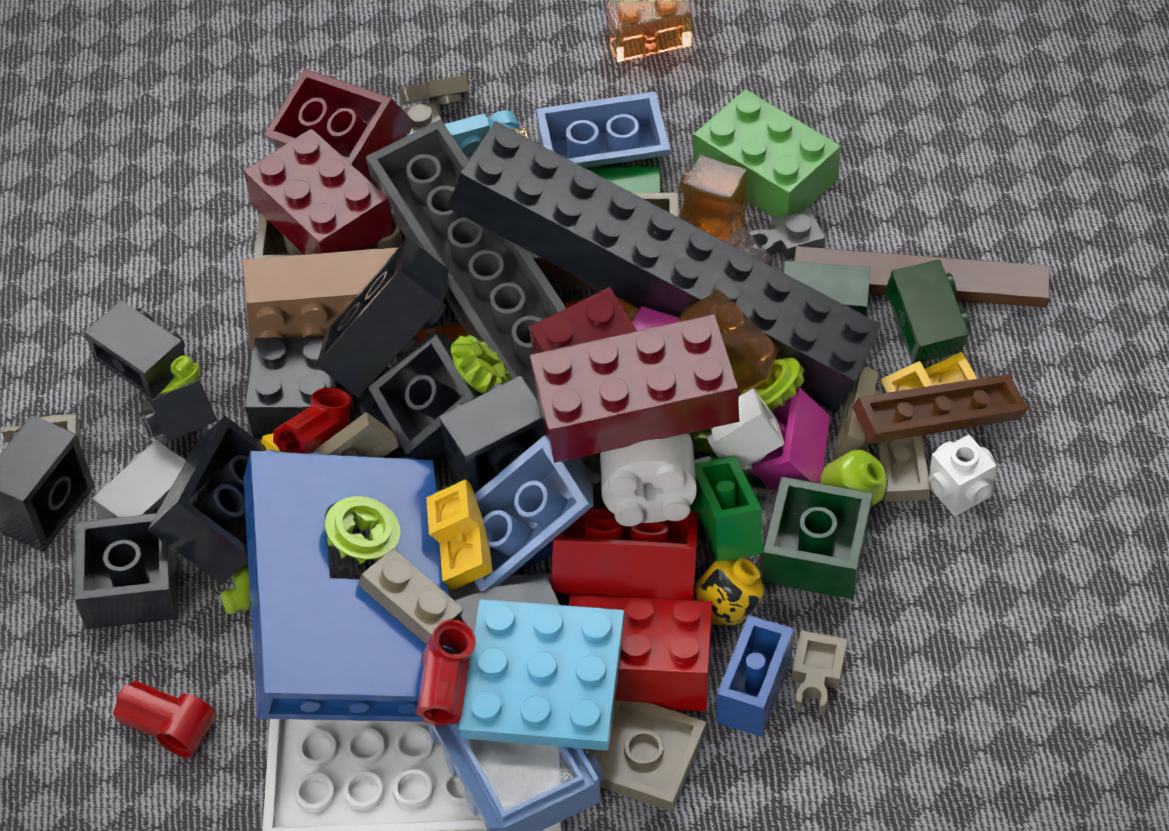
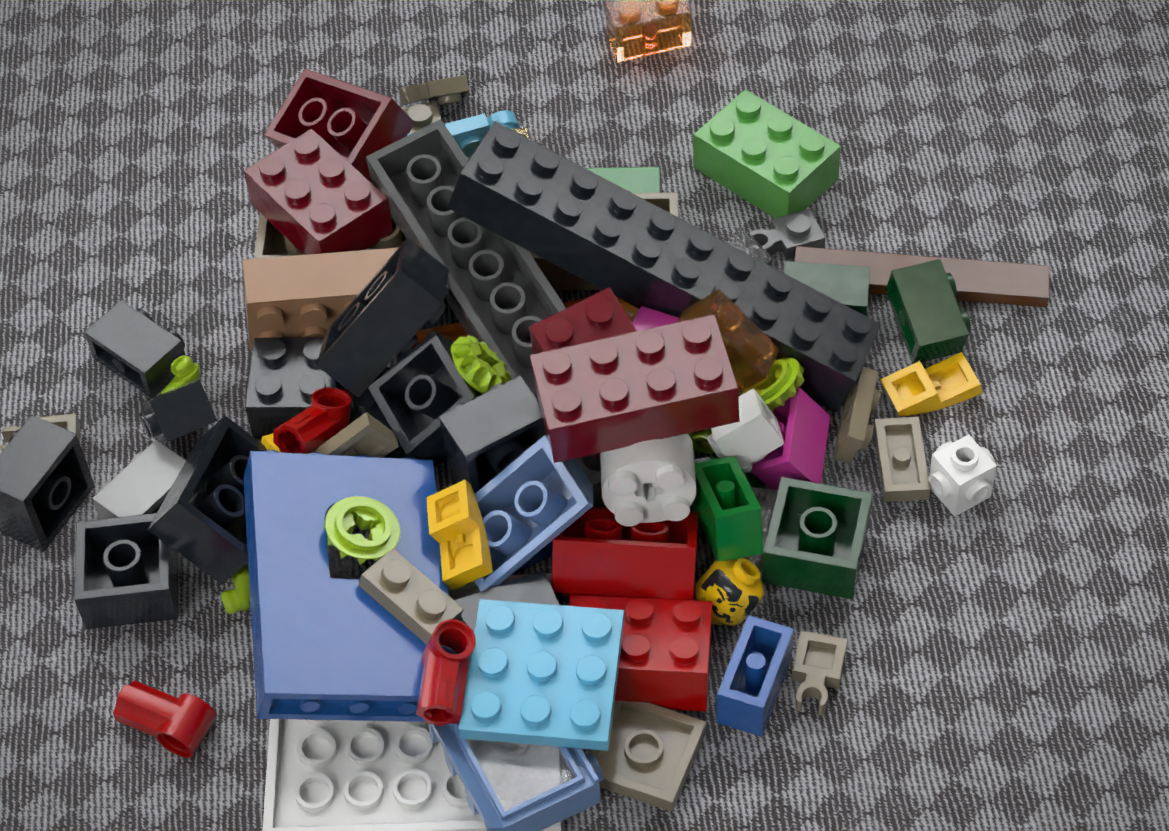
(605, 130): medium blue slope -> none
(714, 197): clear orange brick -> none
(859, 472): lime head -> none
(939, 408): reddish brown plate -> none

